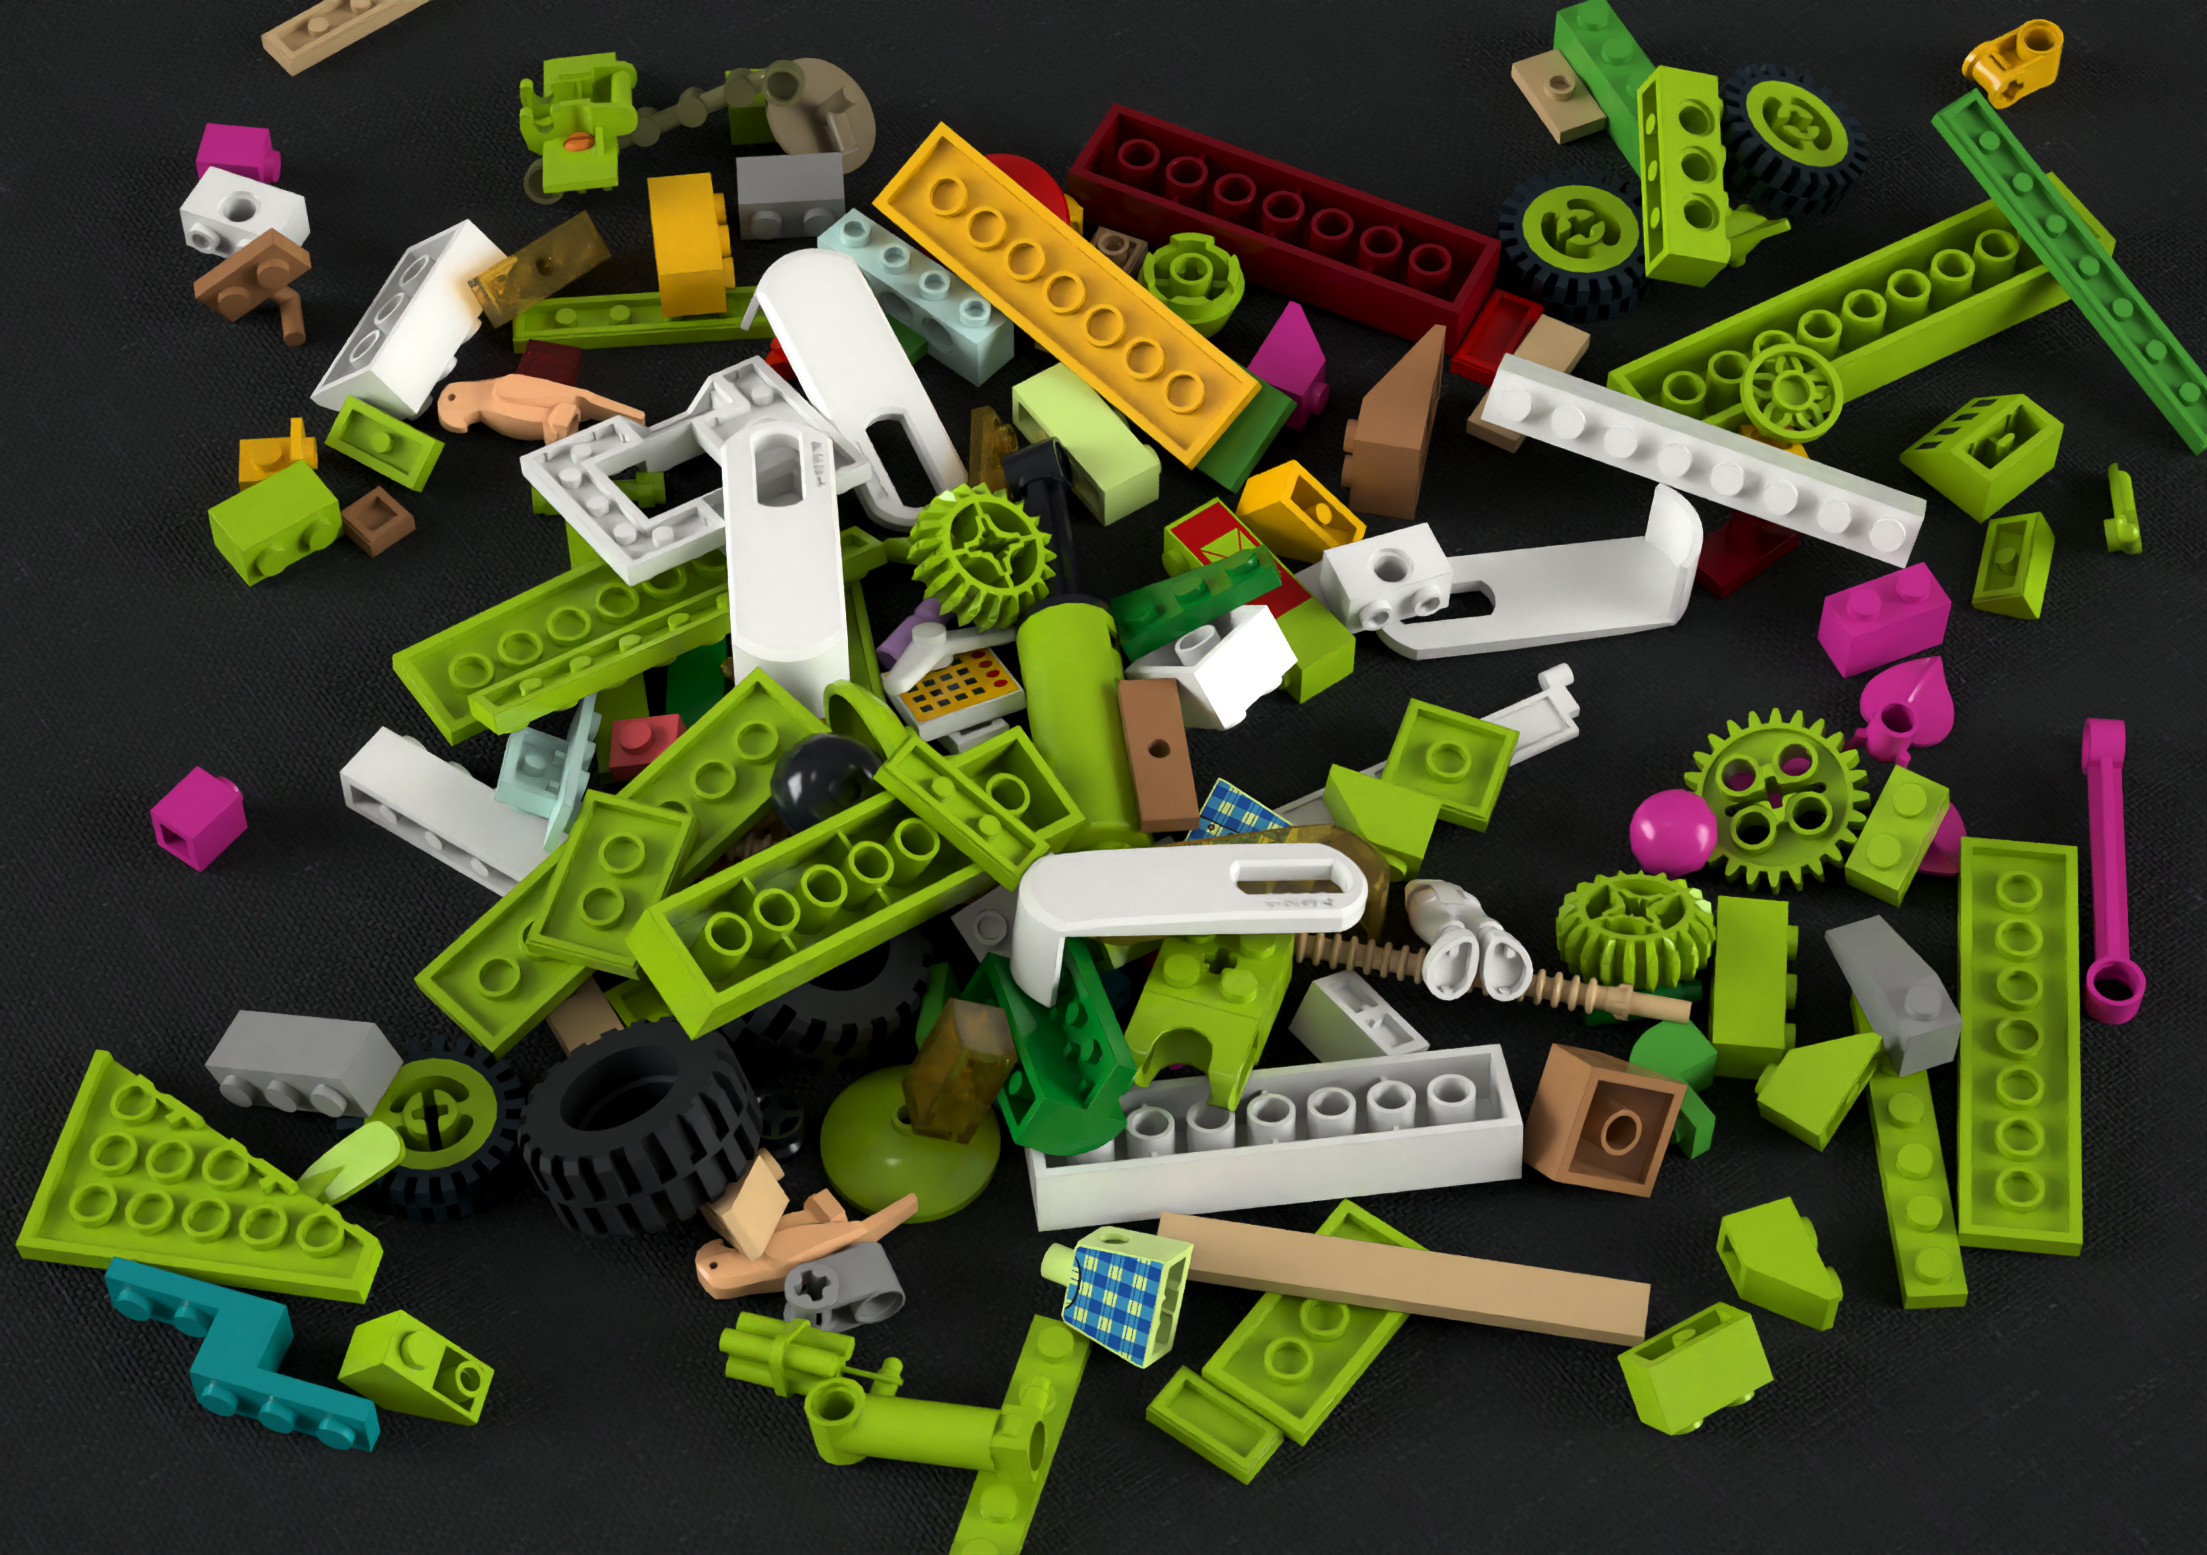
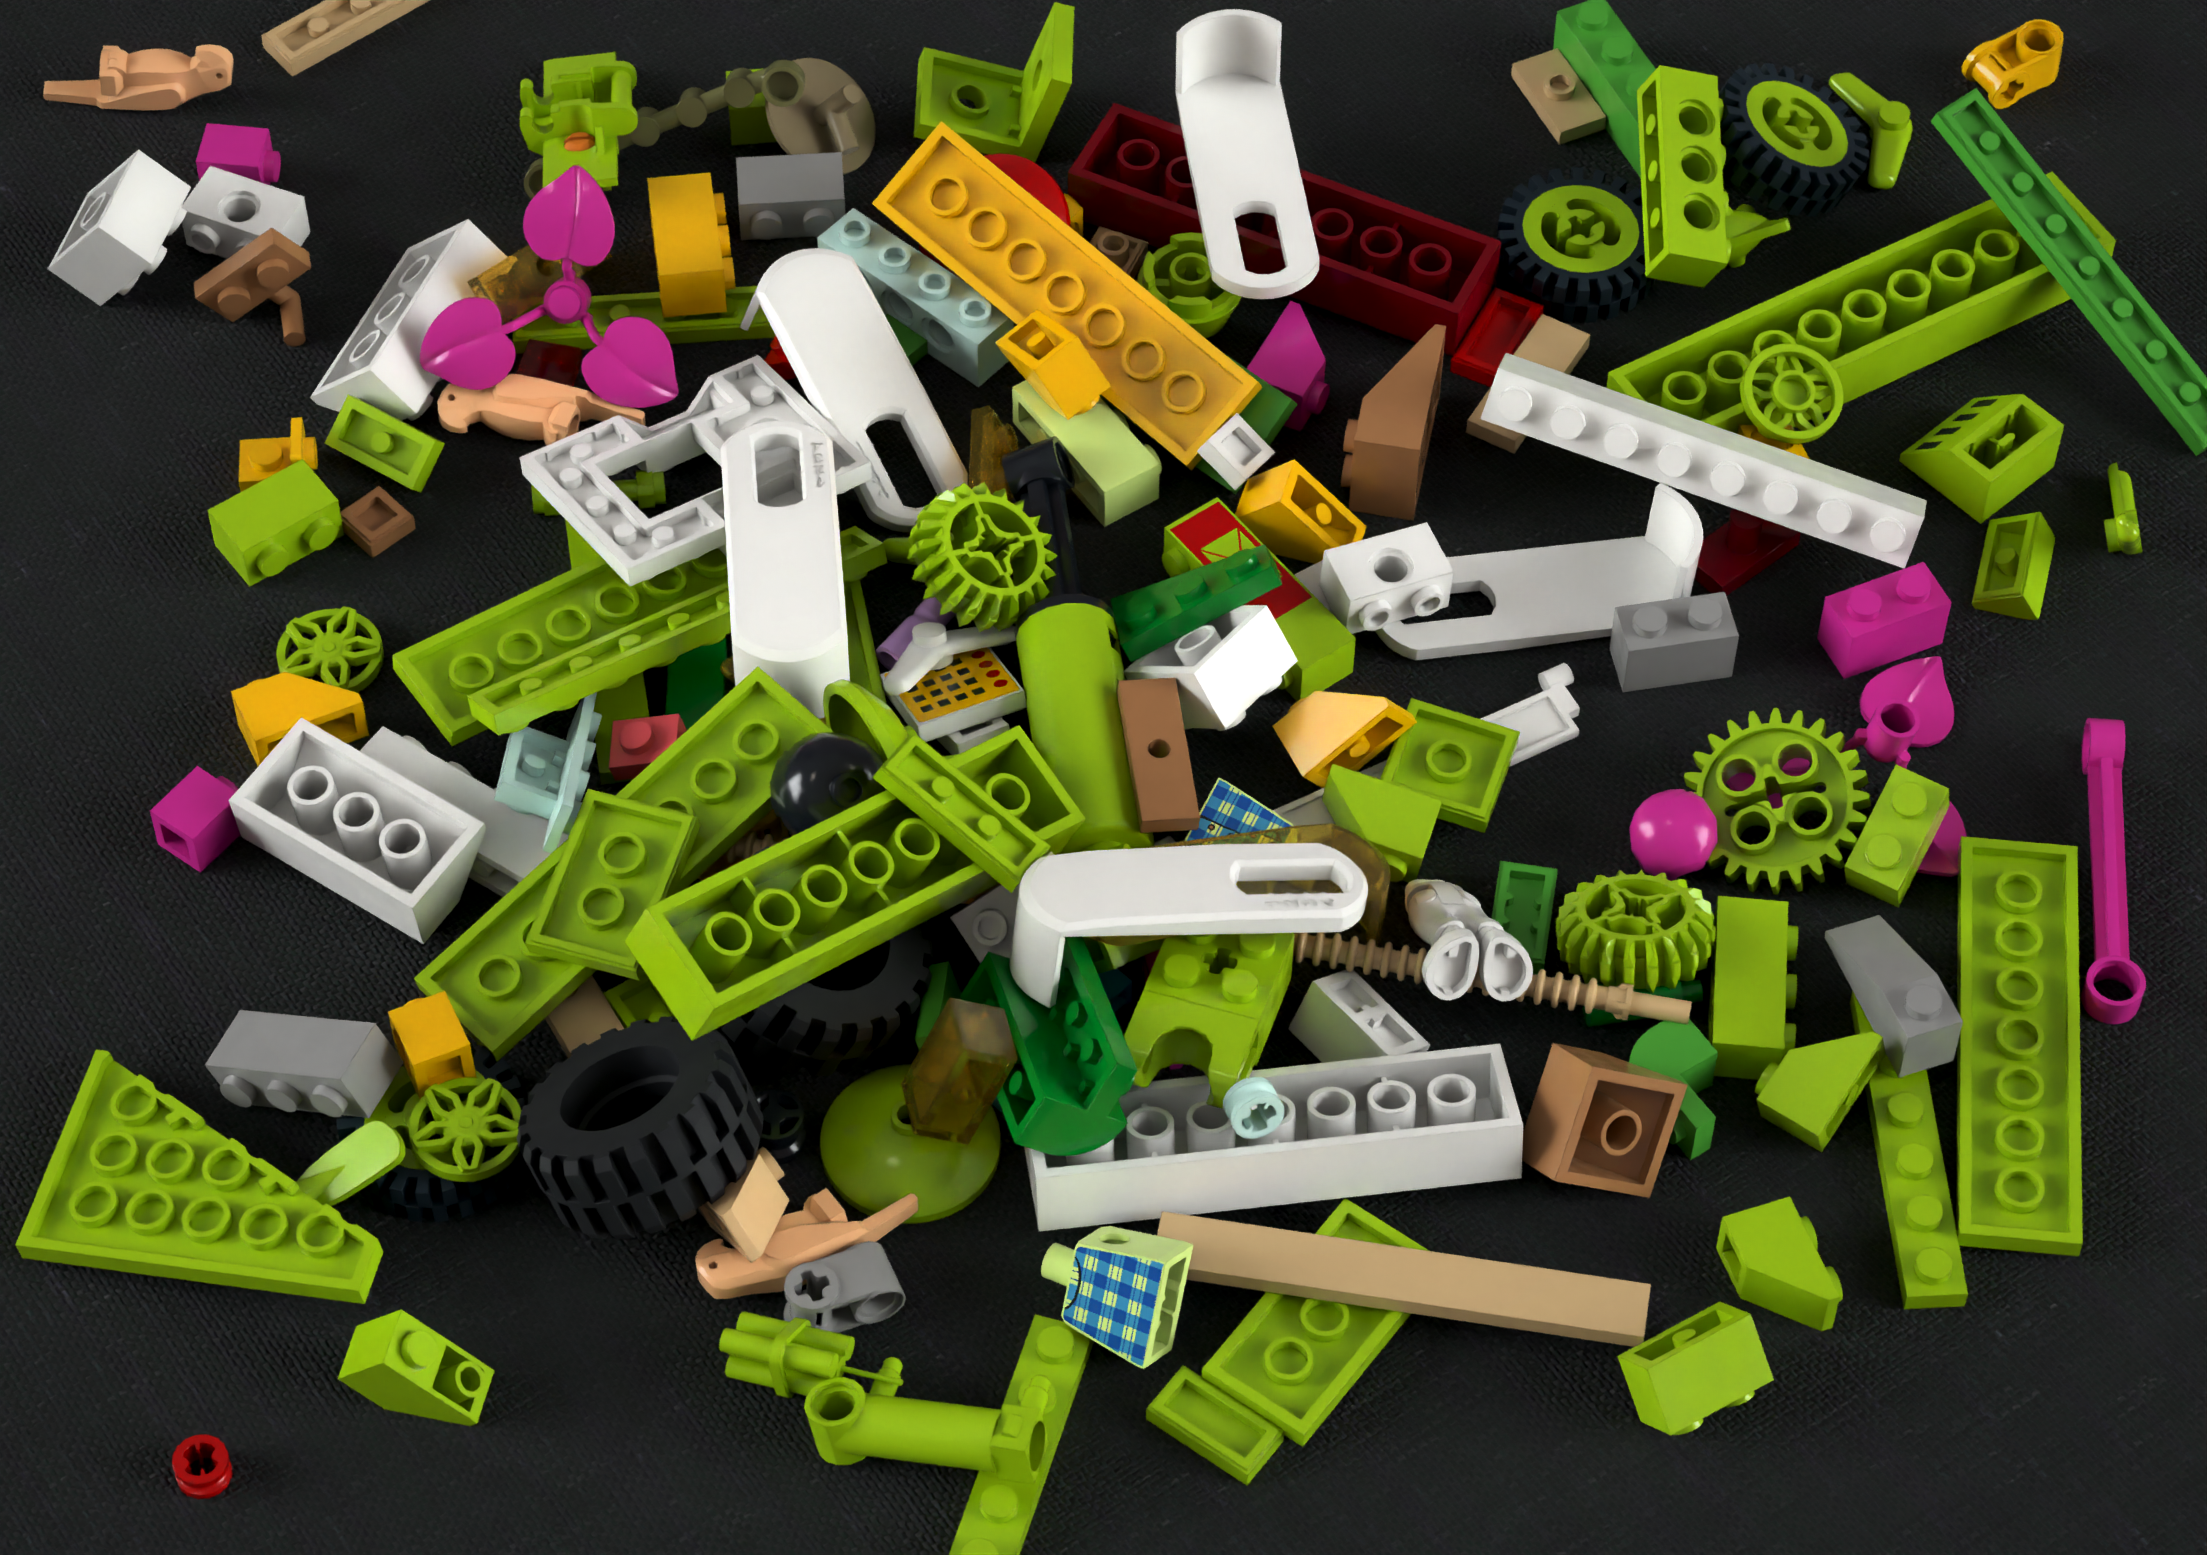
(121, 229): none -> white brick
(148, 79): none -> light nougat animal
(207, 1484): none -> red bush
(242, 1355): teal bracket -> none
(273, 705): none -> yellow slope
(332, 652): none -> lime wheel
(359, 829): none -> white slope
(431, 1042): none -> yellow brick
(465, 1128): none -> lime wheel
(567, 223): none -> dark pink plant
(1011, 104): none -> lime bracket
(1054, 364): none -> yellow slope
(1236, 451): none -> white plate
(1242, 147): none -> white piece
(1247, 1094): none -> light aqua bush
(1339, 731): none -> yellow slope
(1525, 906): none -> bright green plate
(1673, 641): none -> light grey brick
(1888, 125): none -> lime piece

